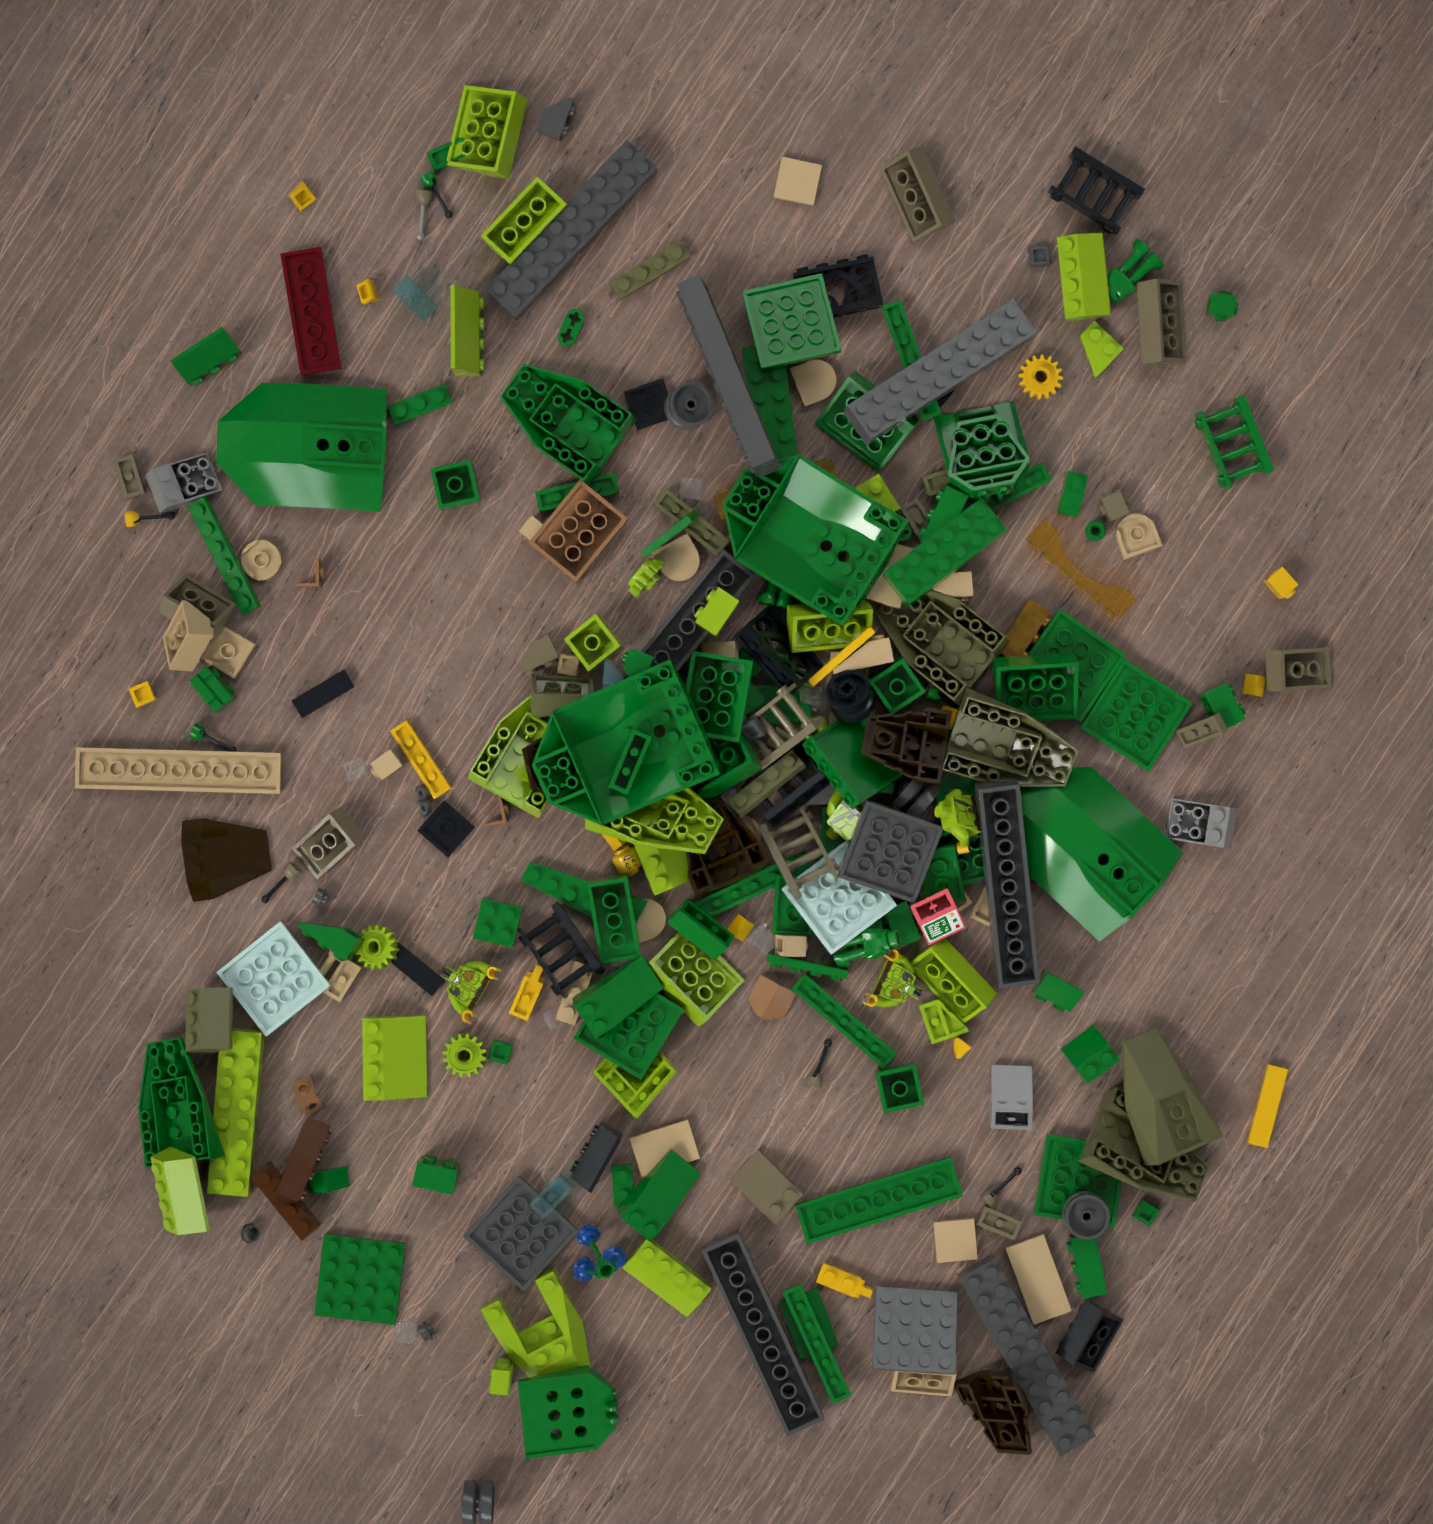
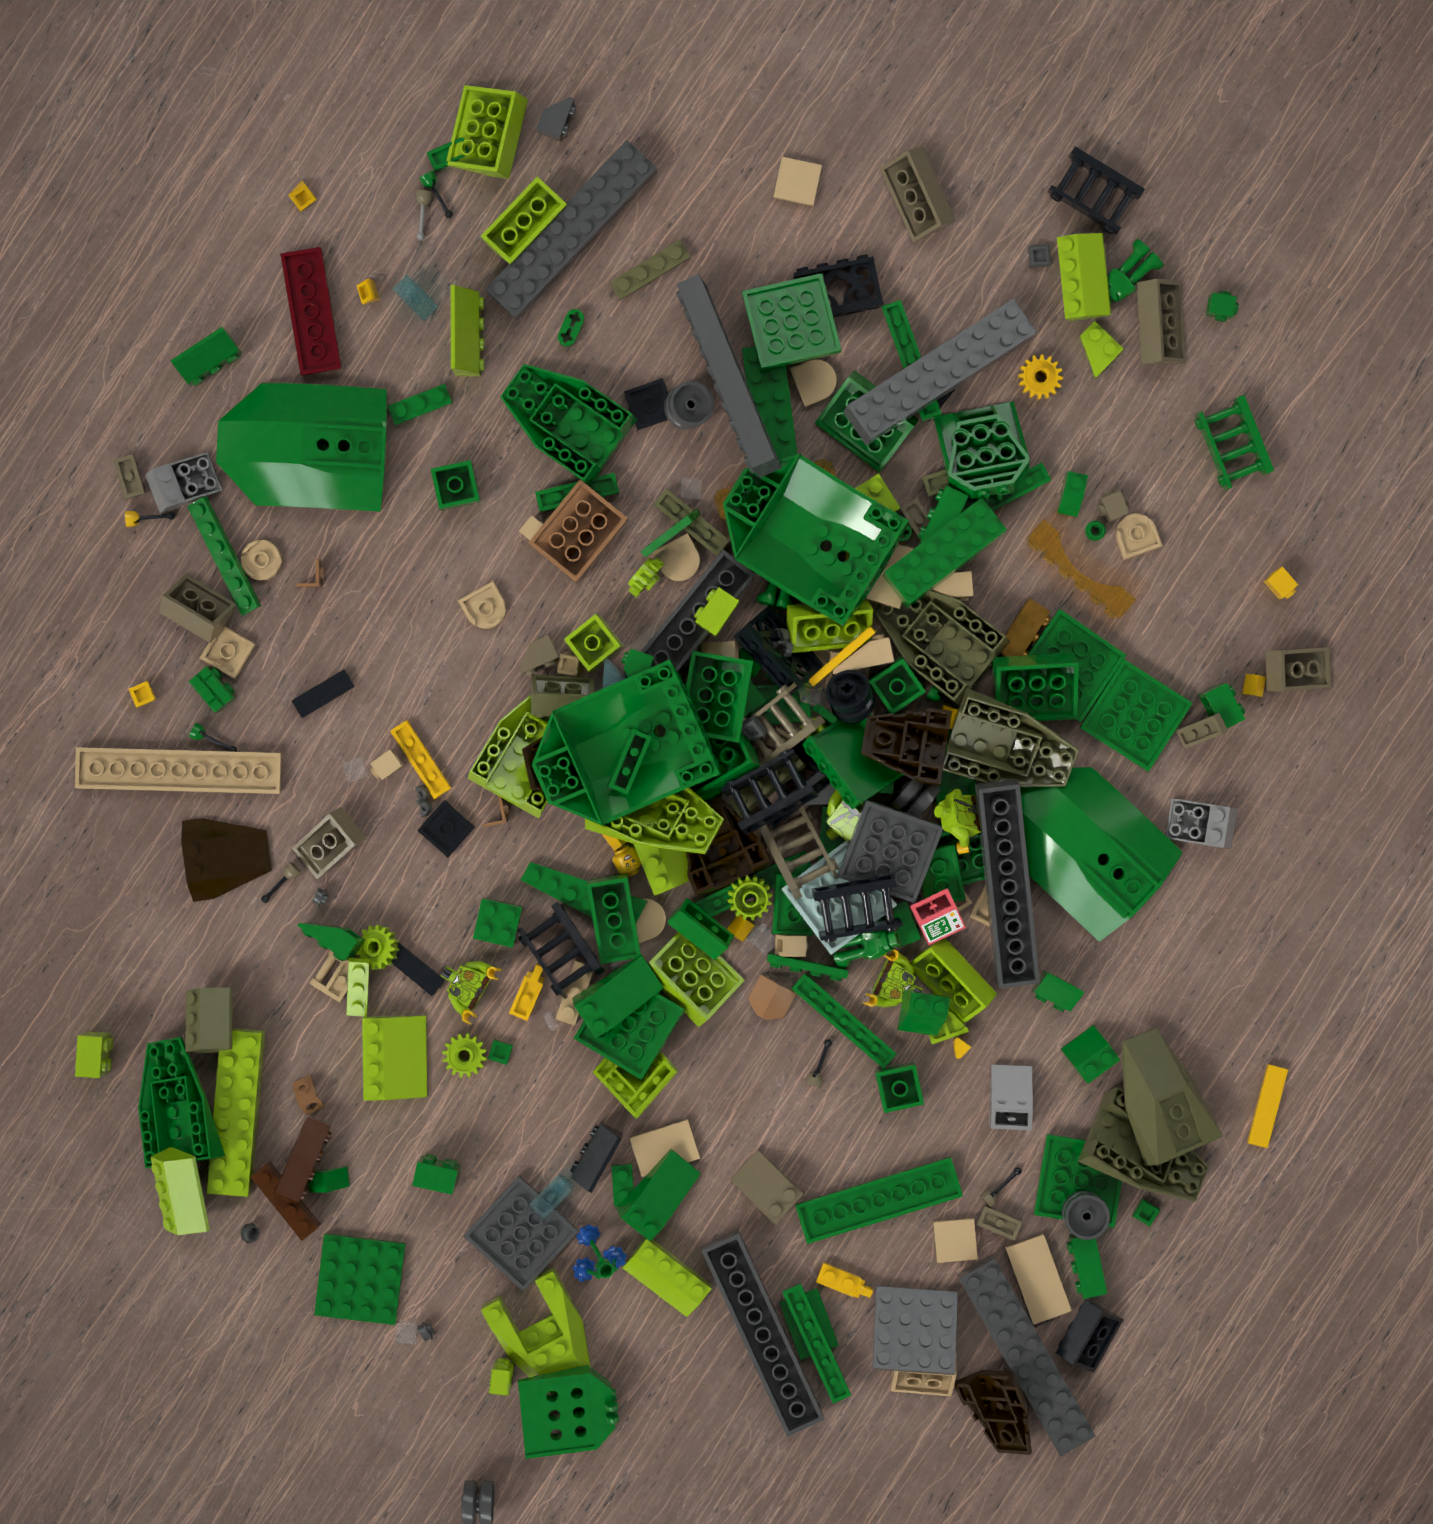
(93, 1054): none -> lime brick
(187, 637): tan slope -> none
(274, 978): light aqua plate -> none
(358, 987): none -> lime plate
(484, 607): none -> tan tile
(746, 887): none -> lime gear
(785, 641): none -> dark grey piece
(785, 802): none -> black fence
(823, 712): none -> green tile
(844, 892): none -> black fence
(923, 1012): none -> green slope

